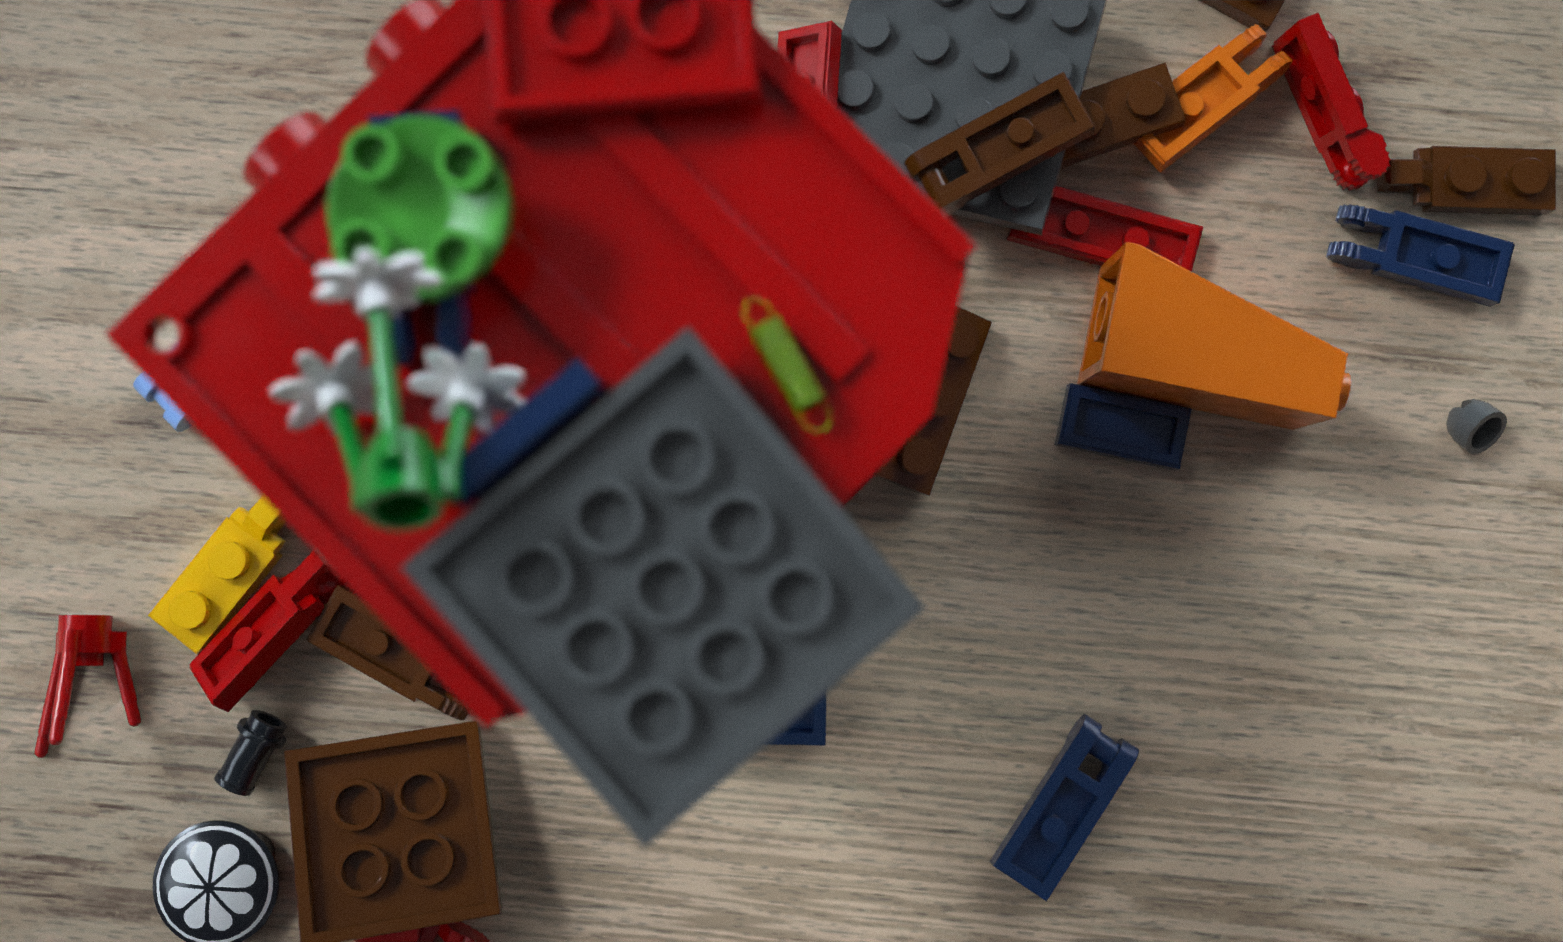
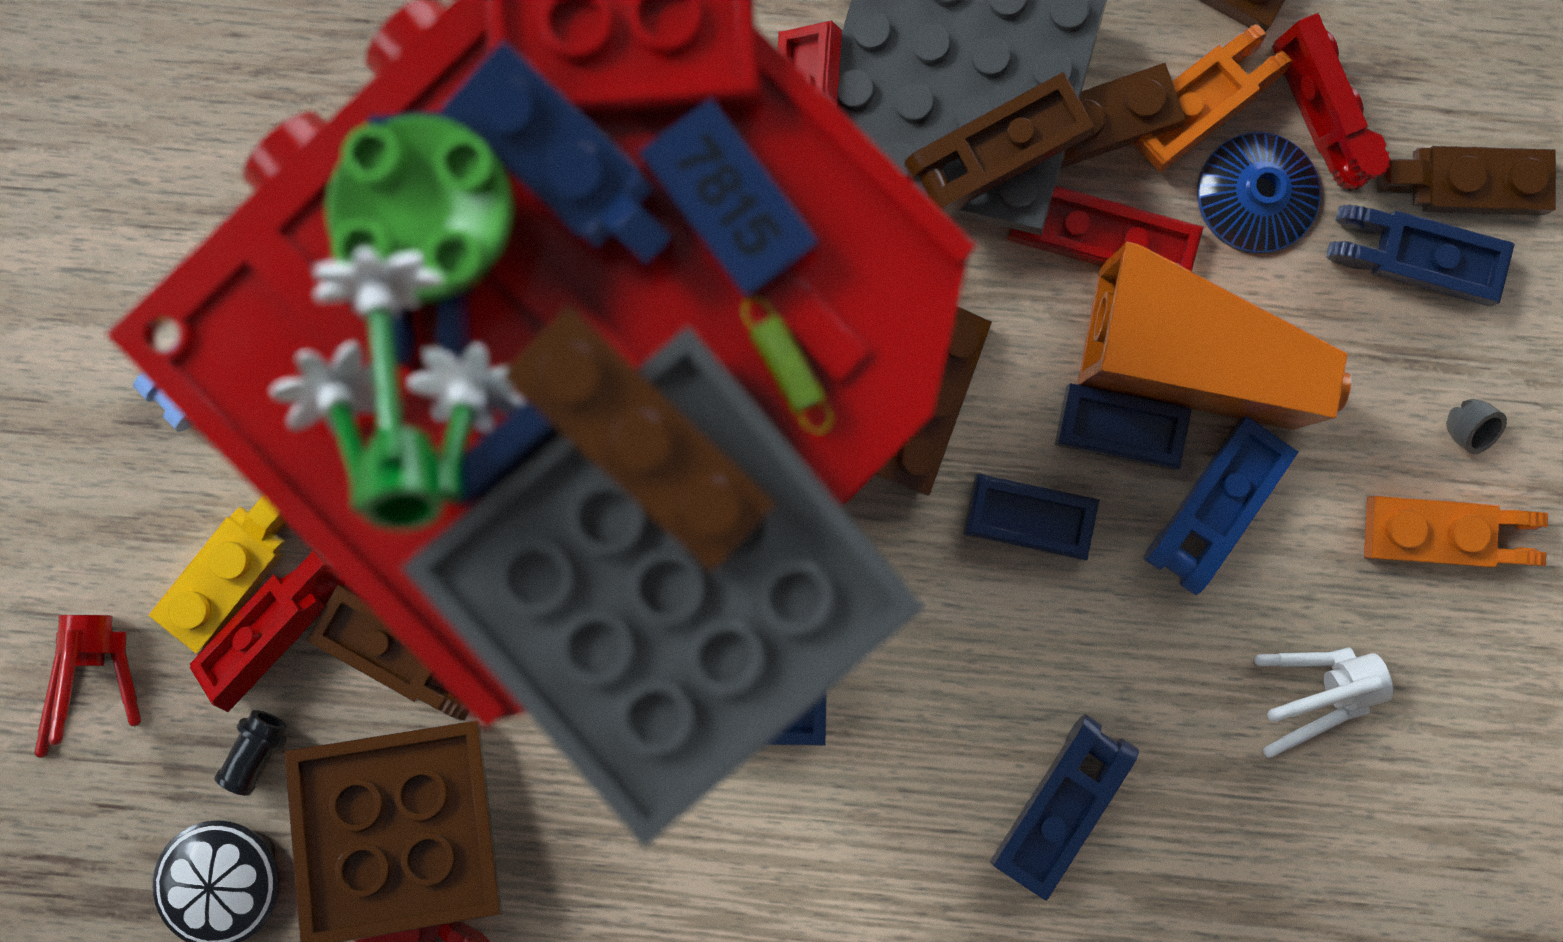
(556, 152): none -> dark blue hinge
(638, 438): none -> reddish brown plate
(728, 199): none -> dark blue tile
(1031, 517): none -> dark blue tile
(1222, 503): none -> blue plate
(1236, 208): none -> dish
(1350, 687): none -> white plant
(1446, 532): none -> orange hinge

